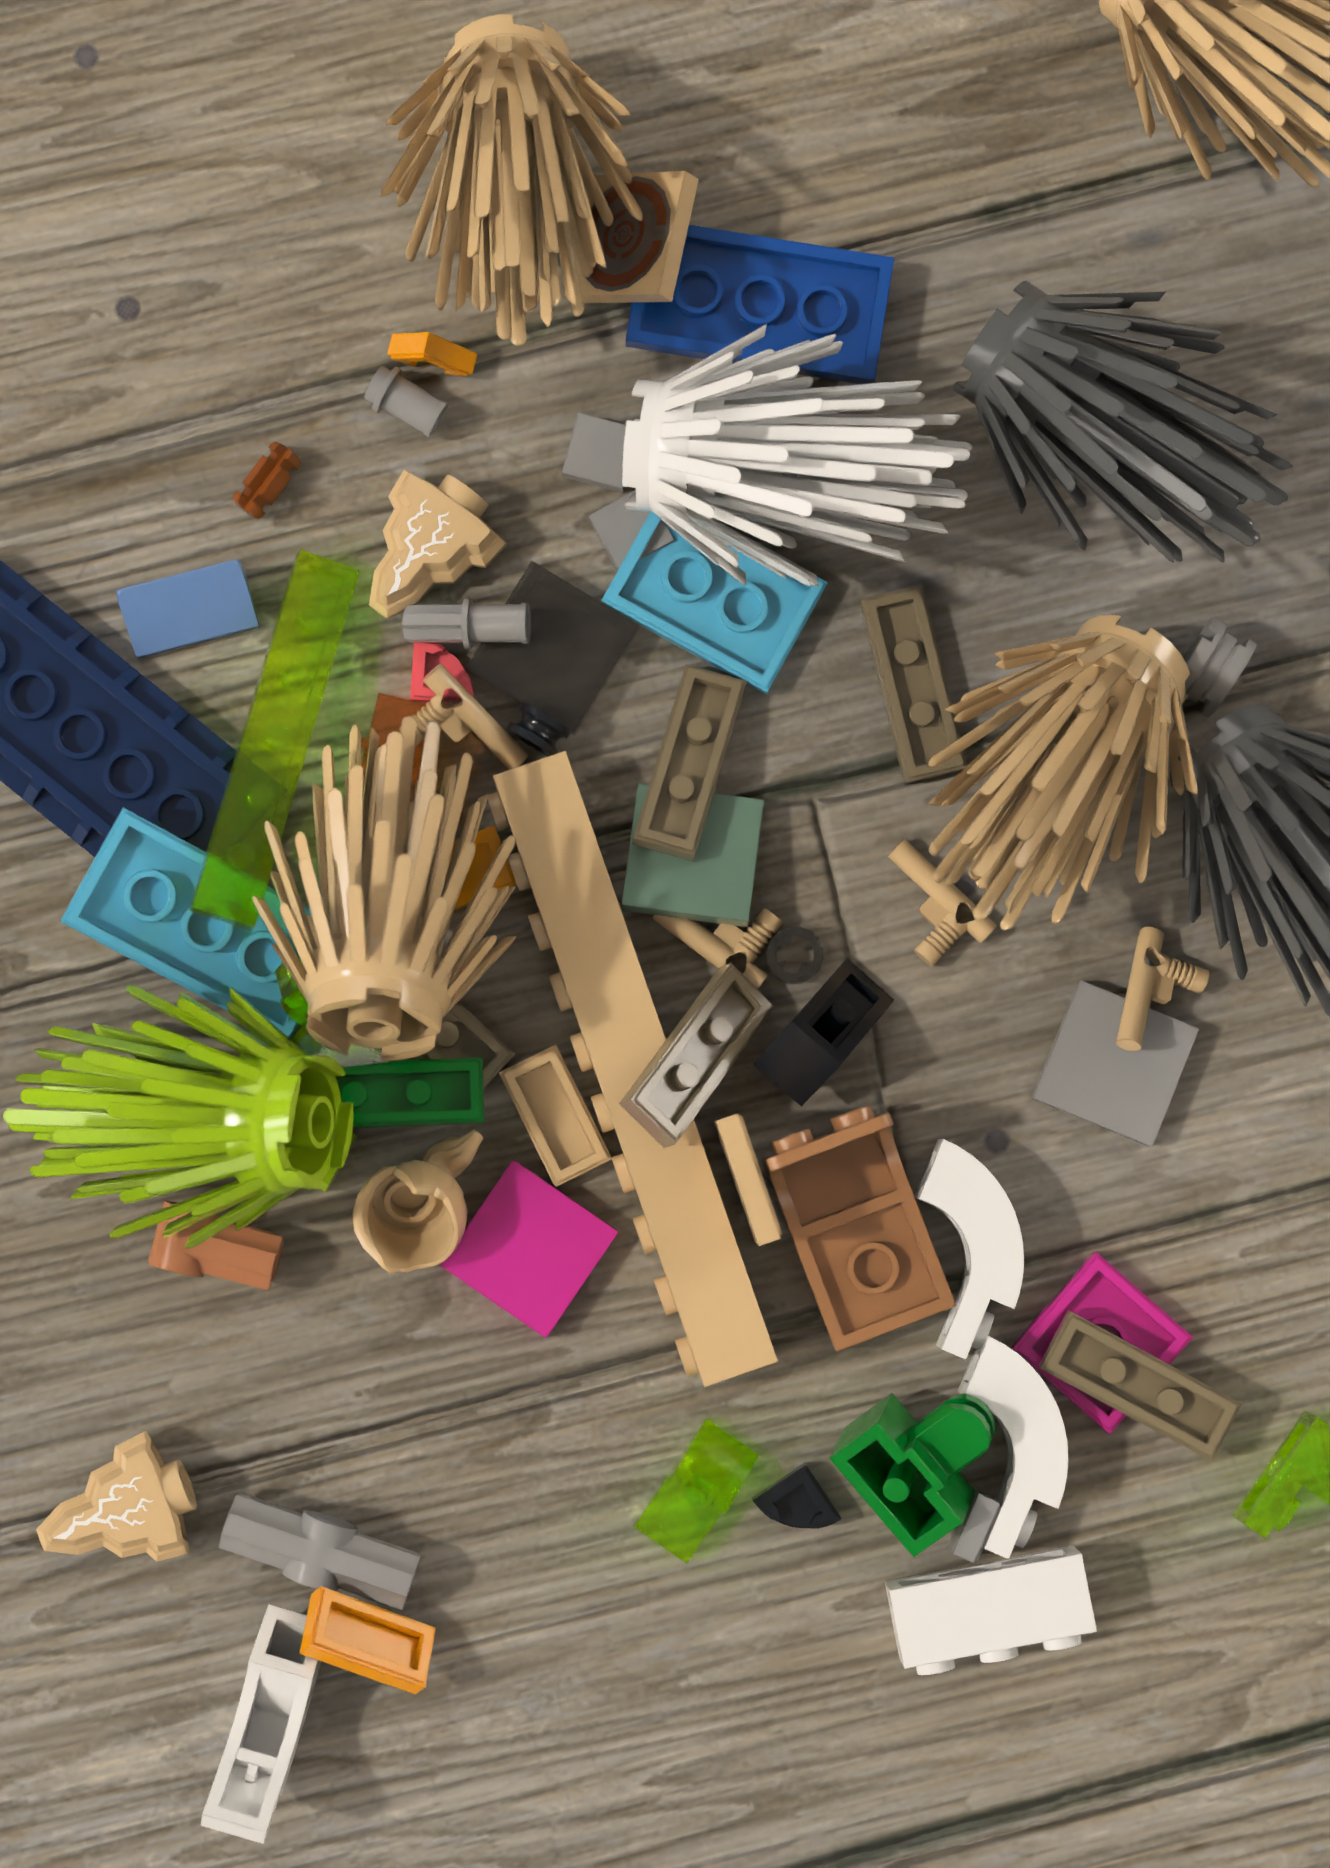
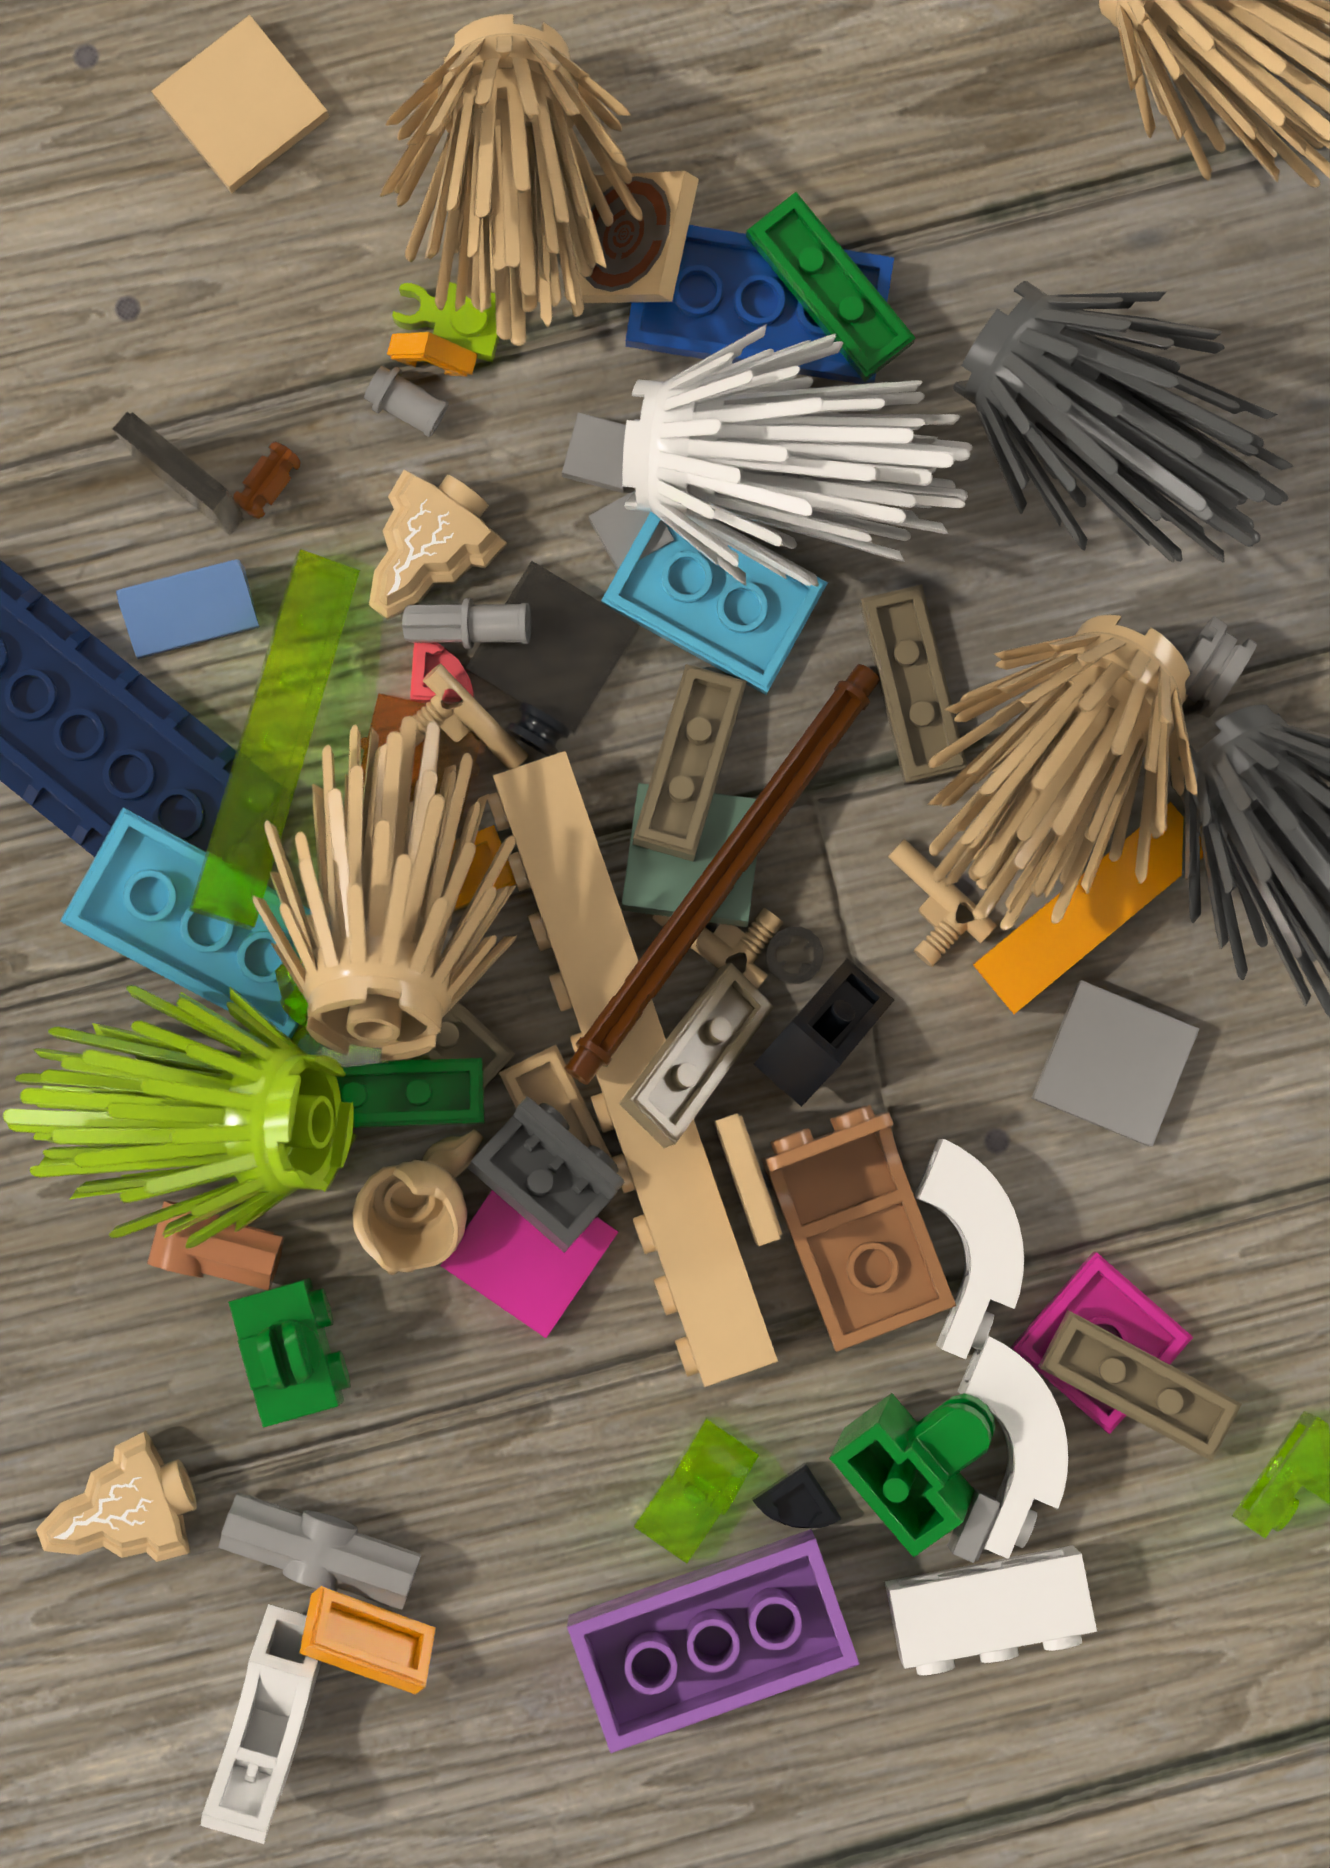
(179, 472): none -> clear smoke tile
(240, 104): none -> tan tile
(289, 1351): none -> green brick
(463, 327): none -> lime plate
(547, 1173): none -> dark grey bracket
(711, 1640): none -> medium lavender brick
(721, 874): none -> reddish brown piece
(830, 286): none -> green tile
(1043, 951): none -> light orange slope
(1153, 984): tan hose -> none

